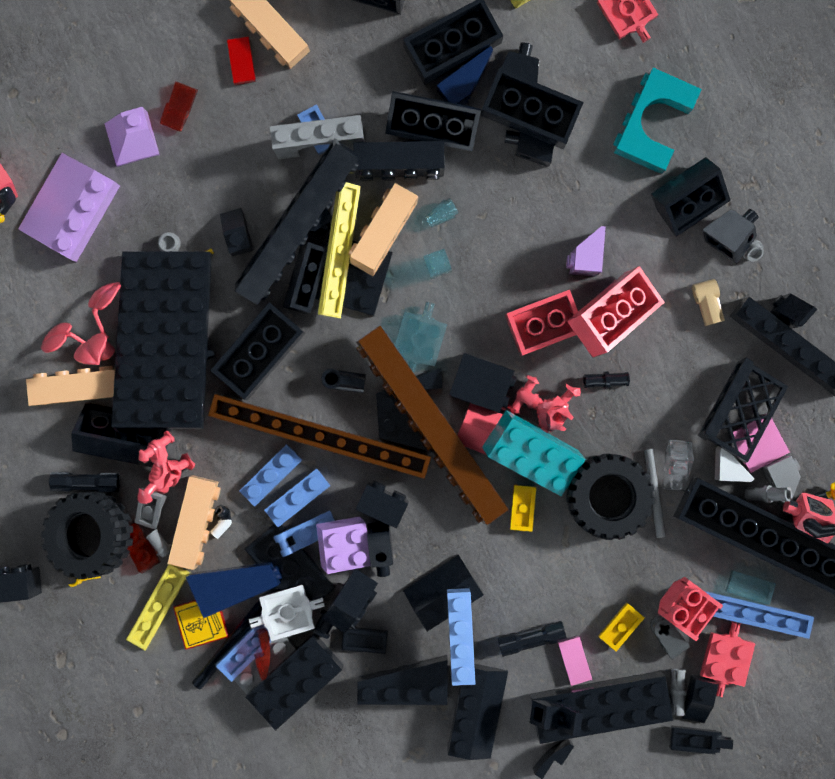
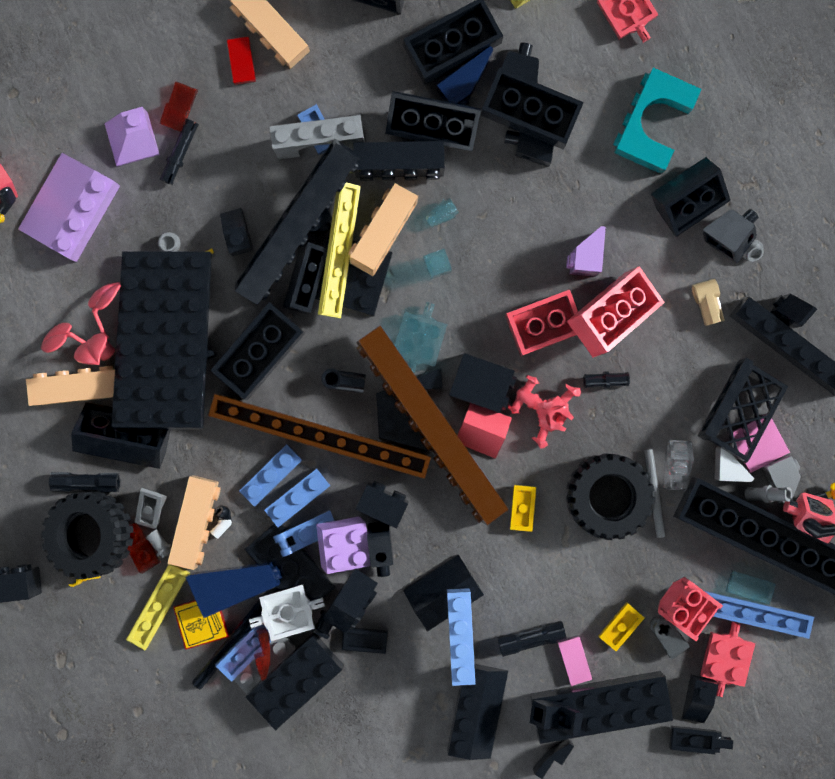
(164, 472): coral piece -> none
(178, 153): none -> black pin
(407, 685): black wedge -> none
(533, 453): teal brick -> none
(678, 691): light grey pin -> none

